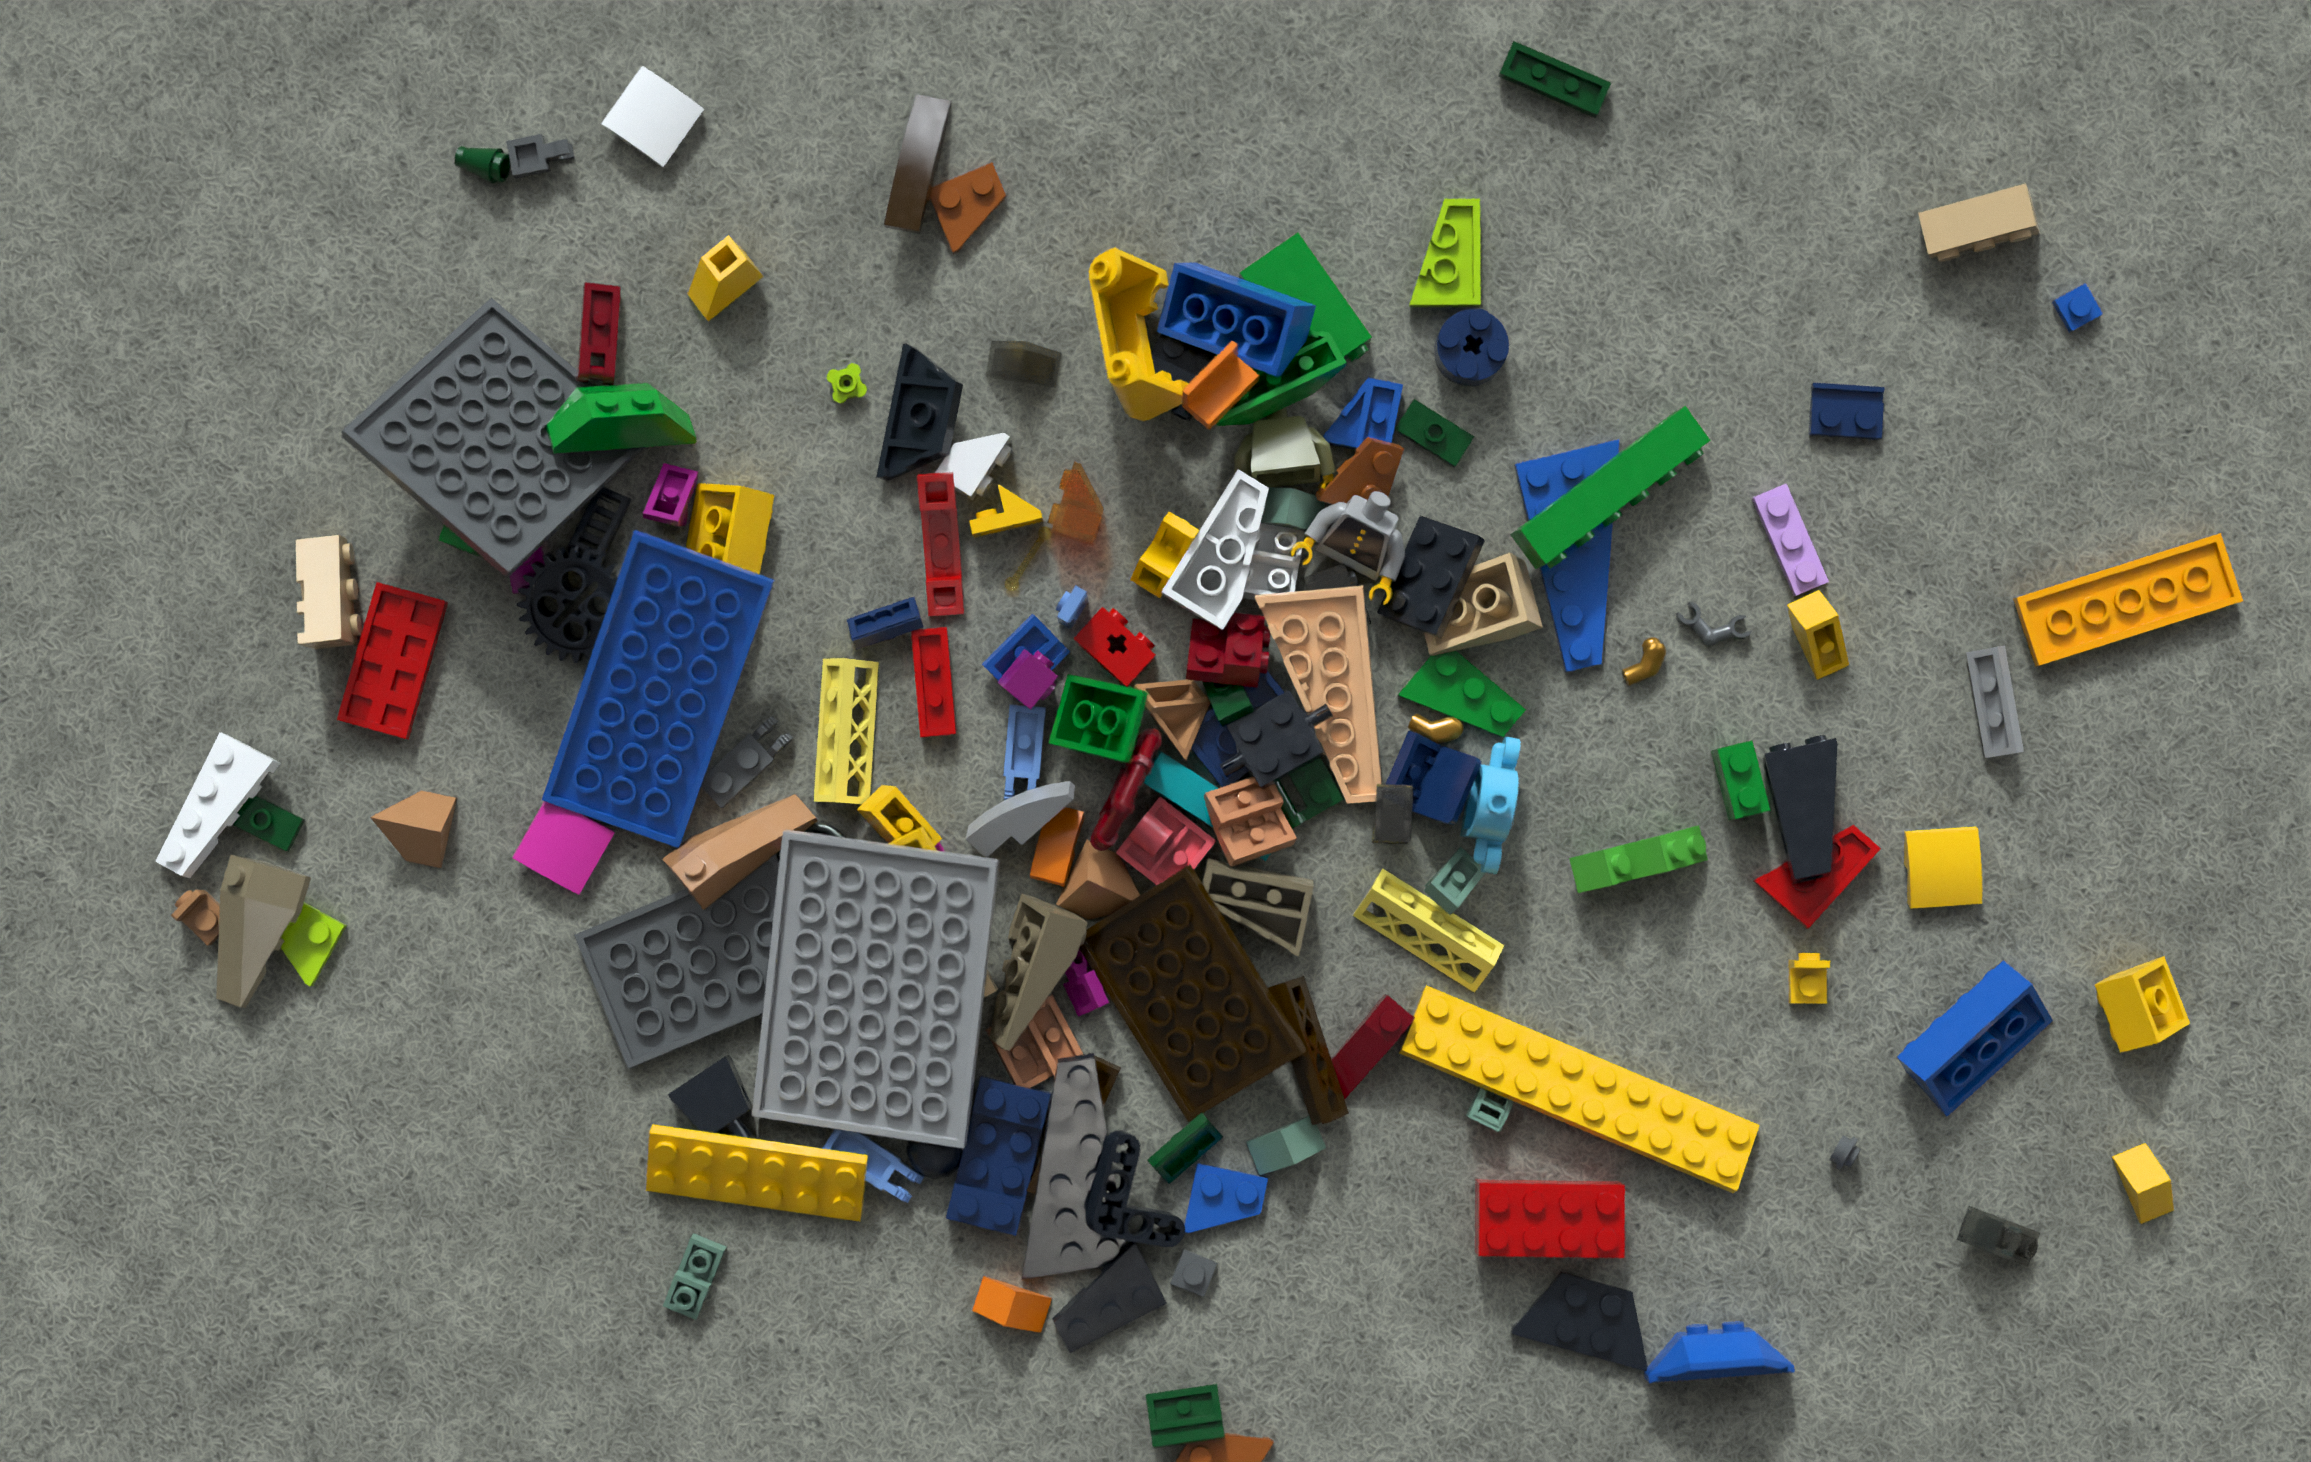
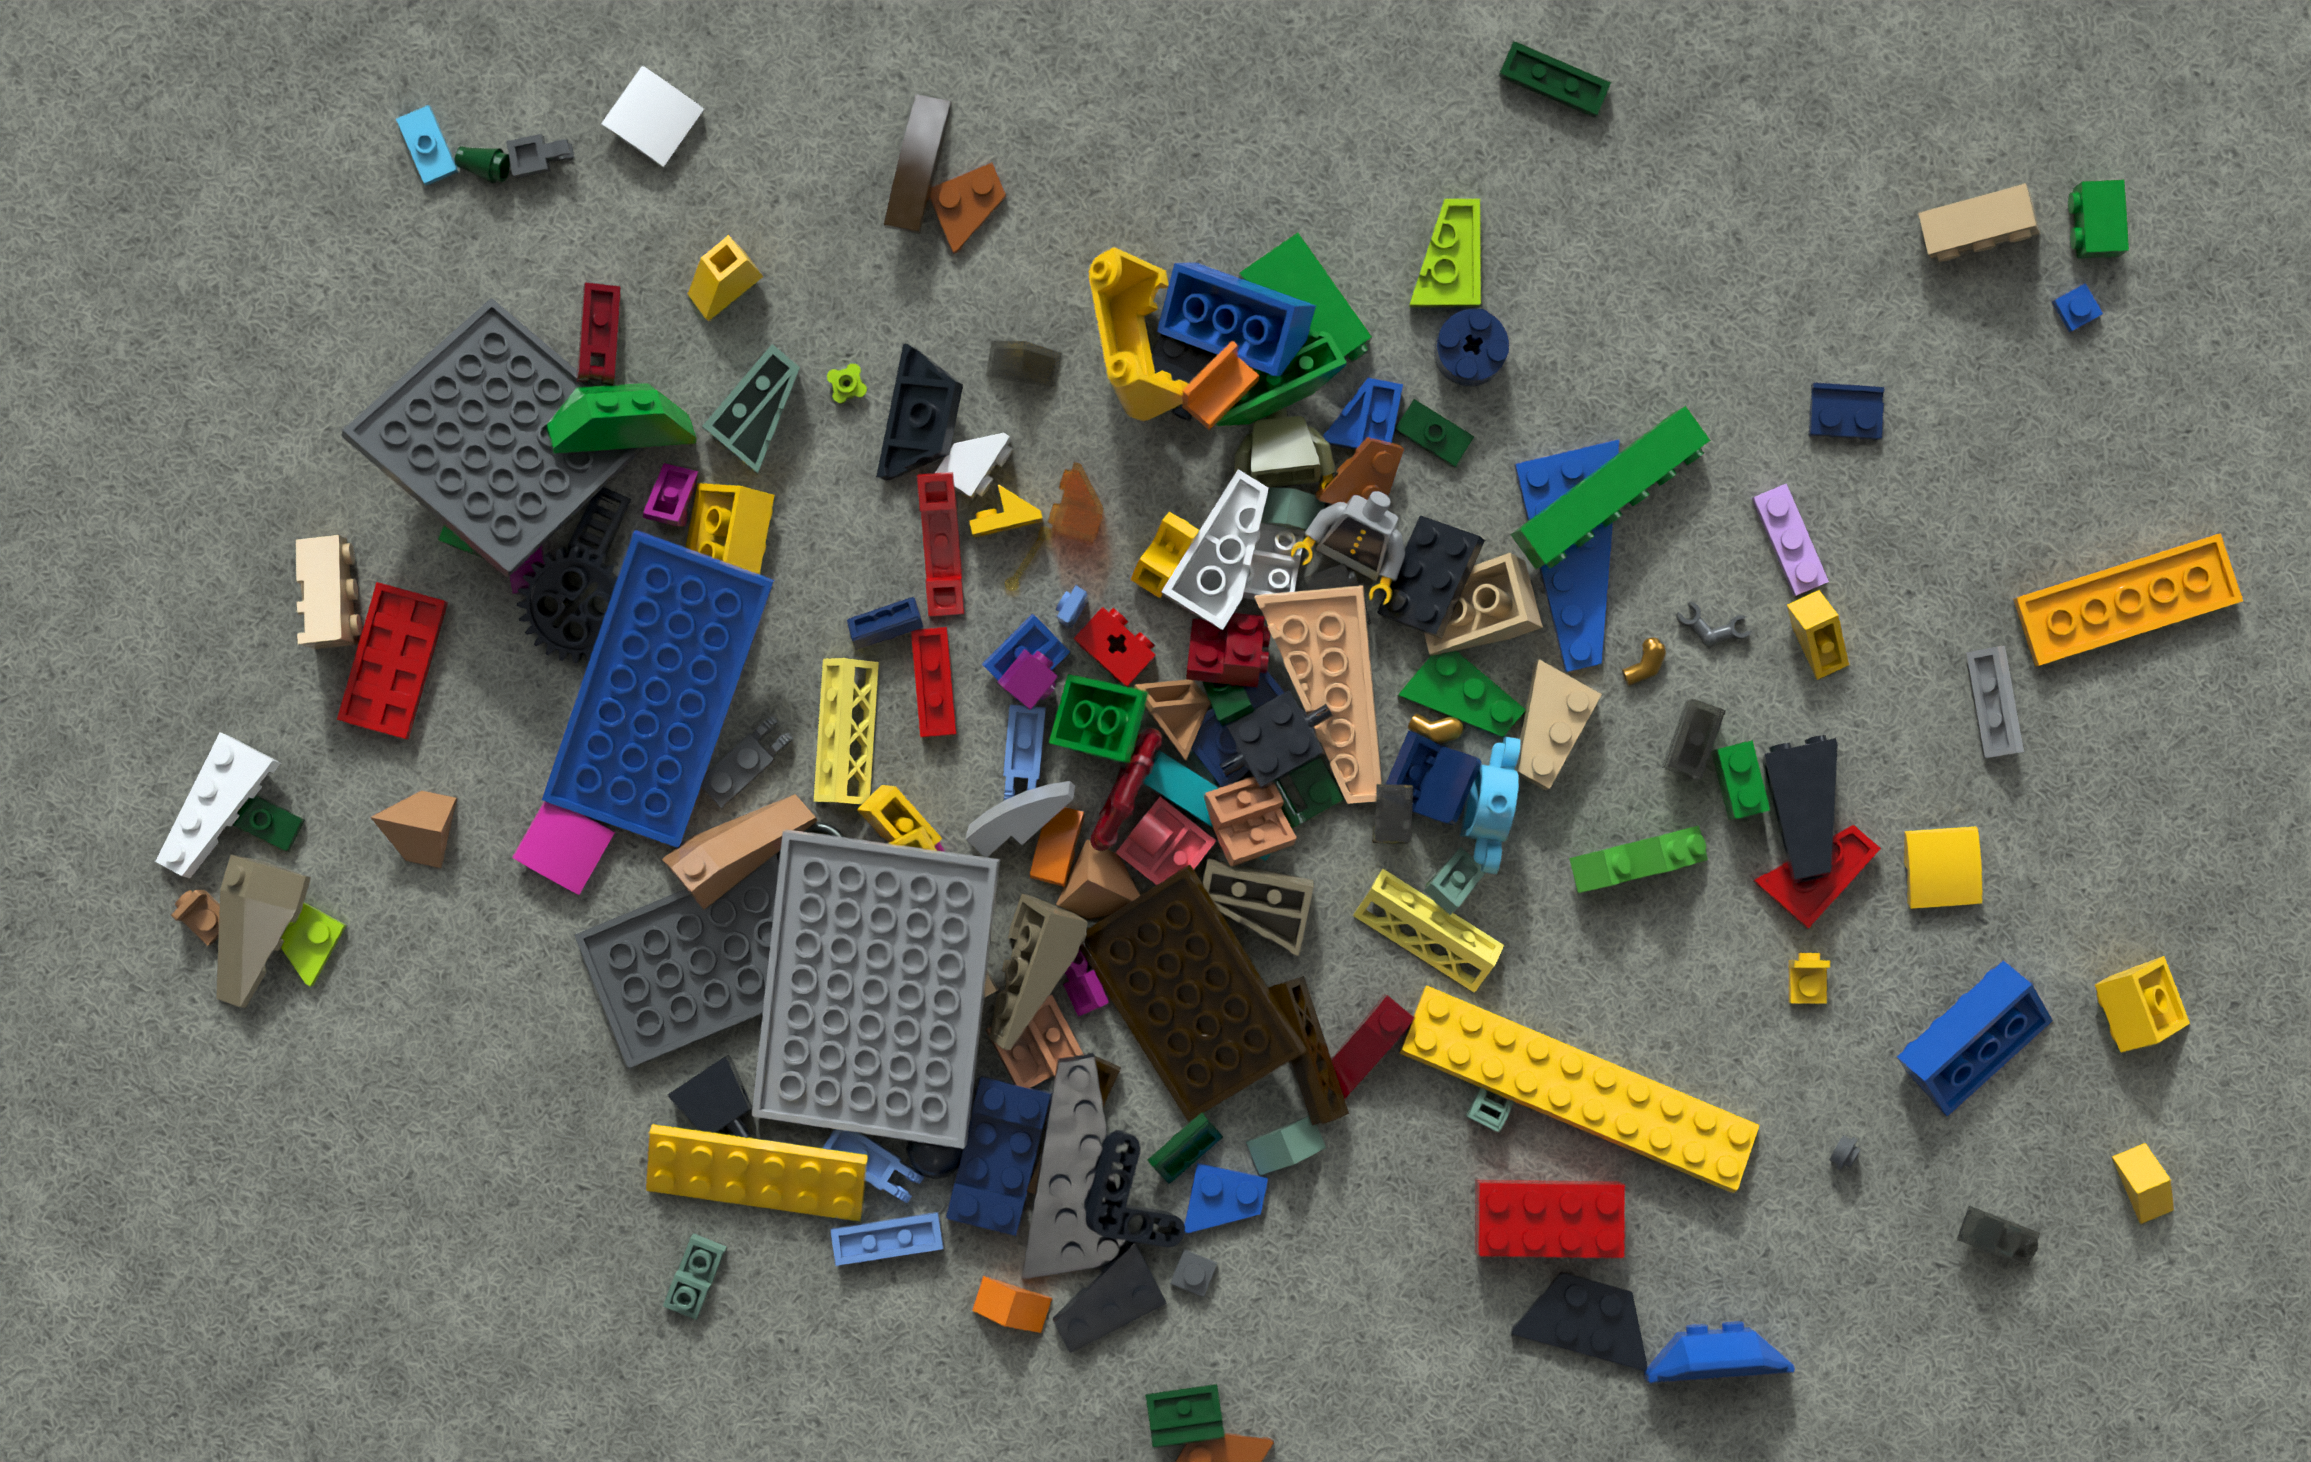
(427, 145): none -> medium azure plate
(753, 408): none -> sand green wedge
(887, 1238): none -> medium blue plate
(1552, 723): none -> tan wedge
(1693, 739): none -> clear smoke brick
(2099, 219): none -> green brick

